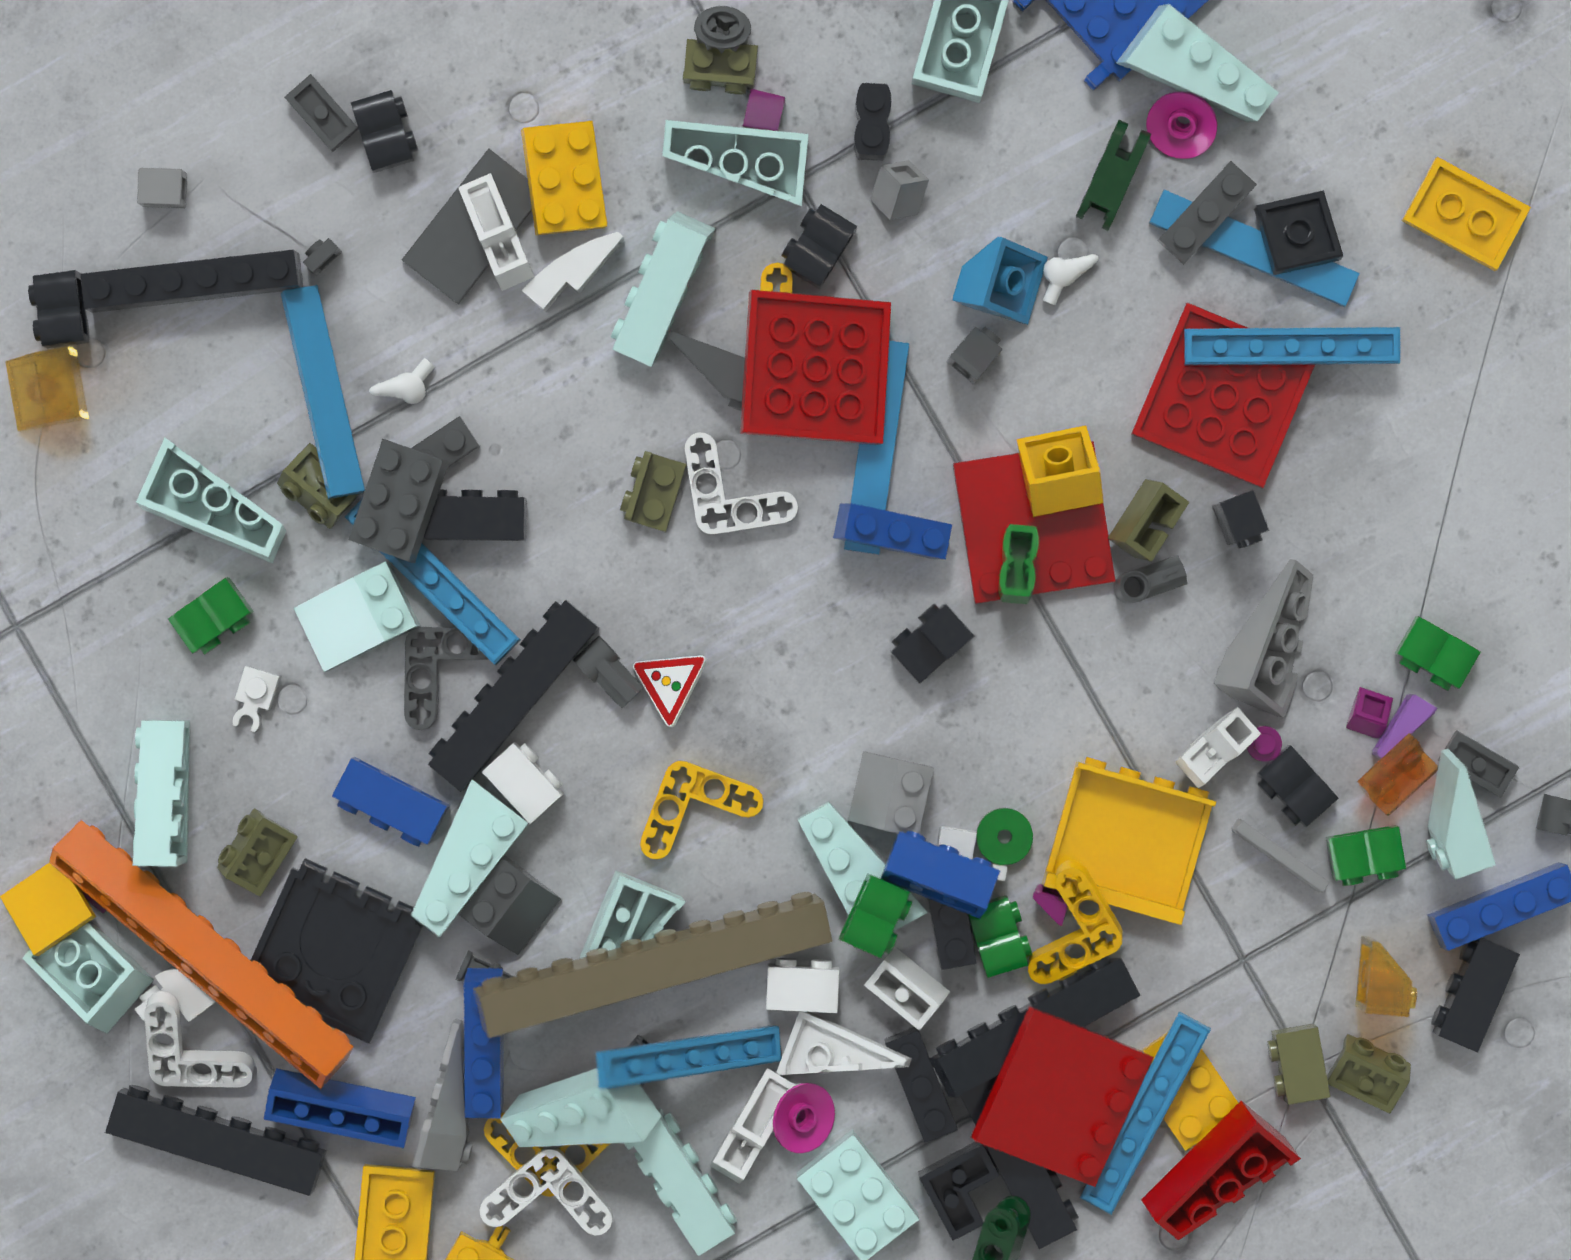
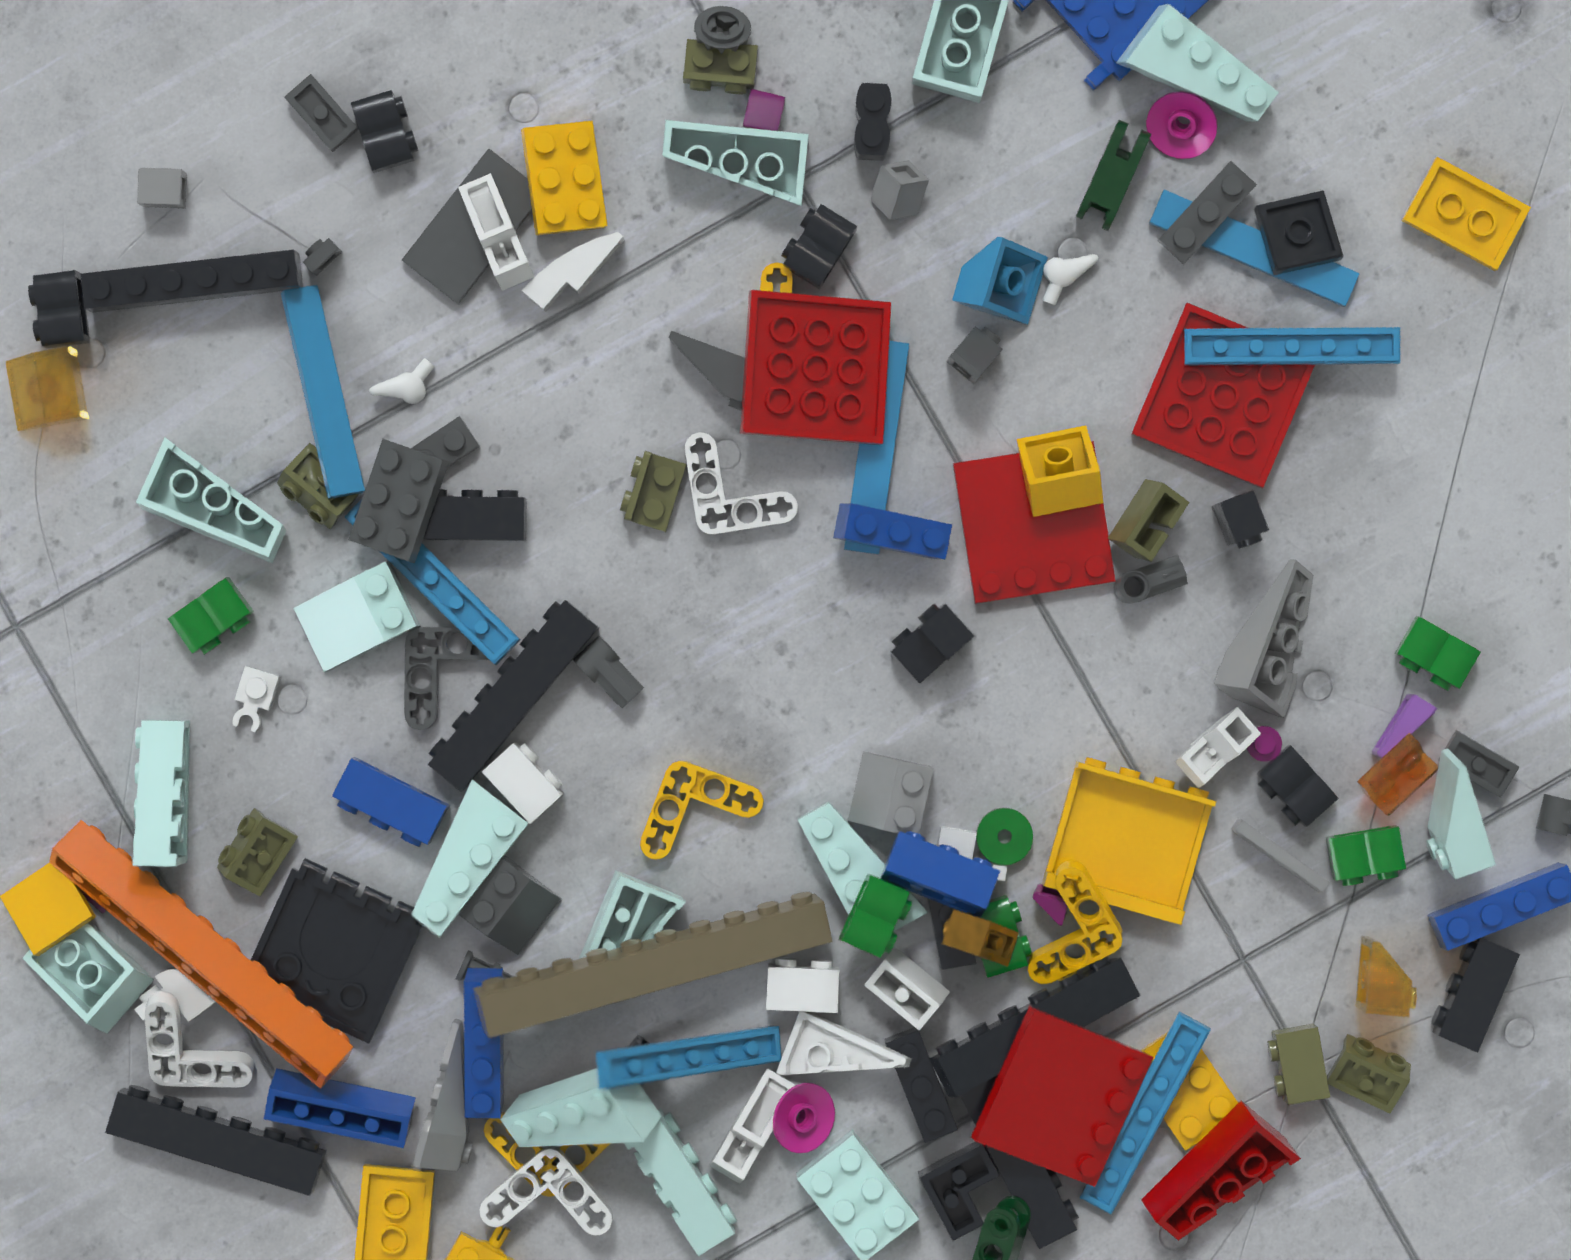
(661, 288): light aqua wedge -> none
(670, 683): piece -> none
(979, 937): none -> pearl gold slope
(1018, 570): green brick -> none
(1369, 713): magenta slope -> none

